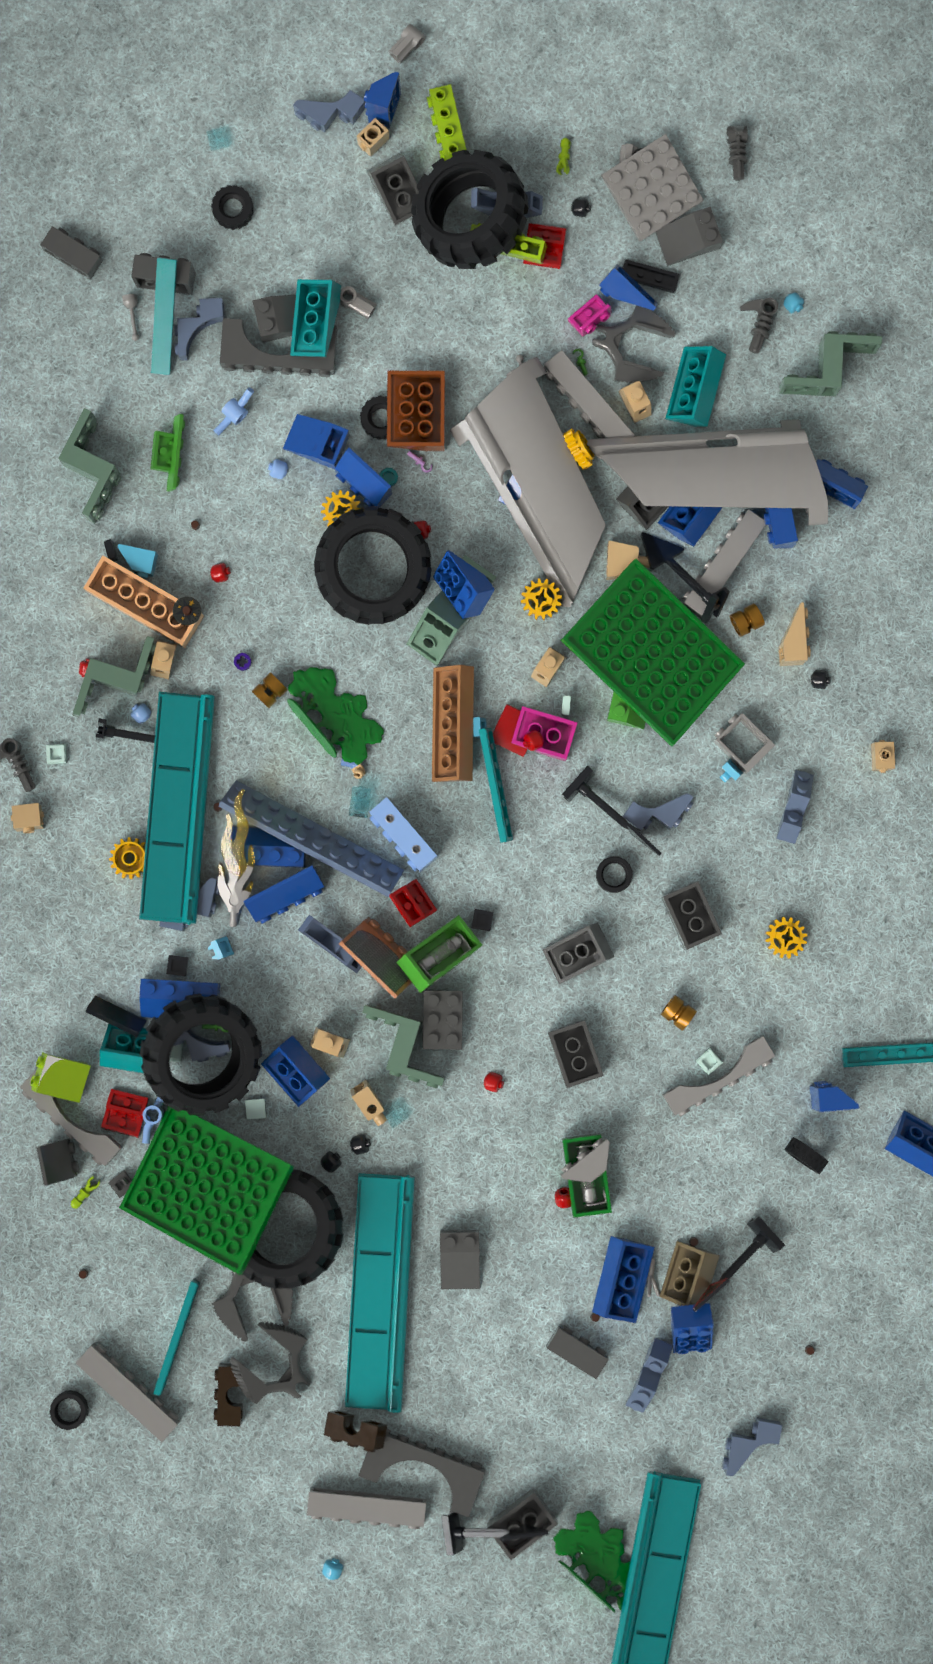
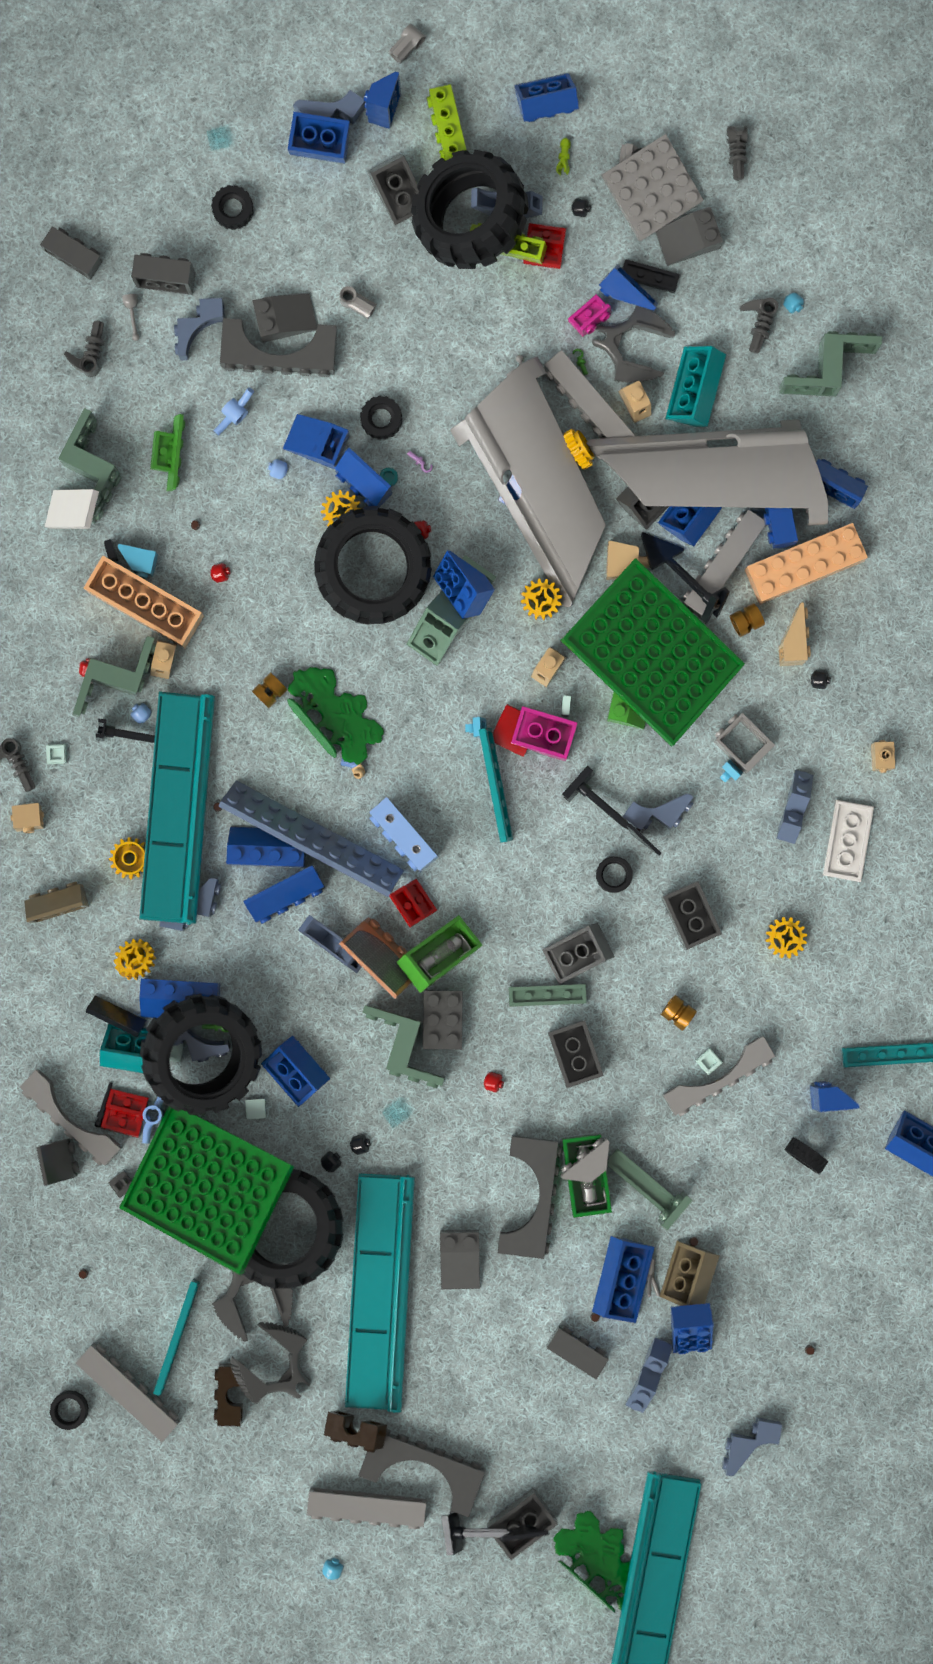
(55, 903): none -> dark tan slope
(60, 1077): lime panel -> none
(71, 509): none -> white tile
(84, 1193): lime piece -> none
(91, 354): none -> dark grey piece
(100, 1115): none -> black piece
(134, 957): none -> yellow gear
(163, 316): teal tile -> none
(177, 965): black plate -> none
(187, 610): piece -> none
(221, 948): medium azure tile -> none
(236, 864): clear yellow piece -> none
(246, 665): dark purple bush -> none
(314, 317): teal slope -> none
(319, 137): none -> blue slope
(329, 1042): tan torso -> none
(360, 802): clear light blue bracket -> none
(365, 1096): tan torso -> none
(373, 137): tan head -> none
(416, 410): dark orange slope -> none
(452, 723): medium nougat arch -> none
(482, 920): black plate -> none
(532, 1236): none -> dark grey arch
(533, 740): red piece -> none
(547, 97): none -> blue slope
(547, 995): none -> sand green plate
(562, 1198): red piece -> none
(669, 1205): none -> sand green bracket
(764, 1236): black piece -> none
(806, 563): none -> light nougat brick
(848, 841): none -> white tile

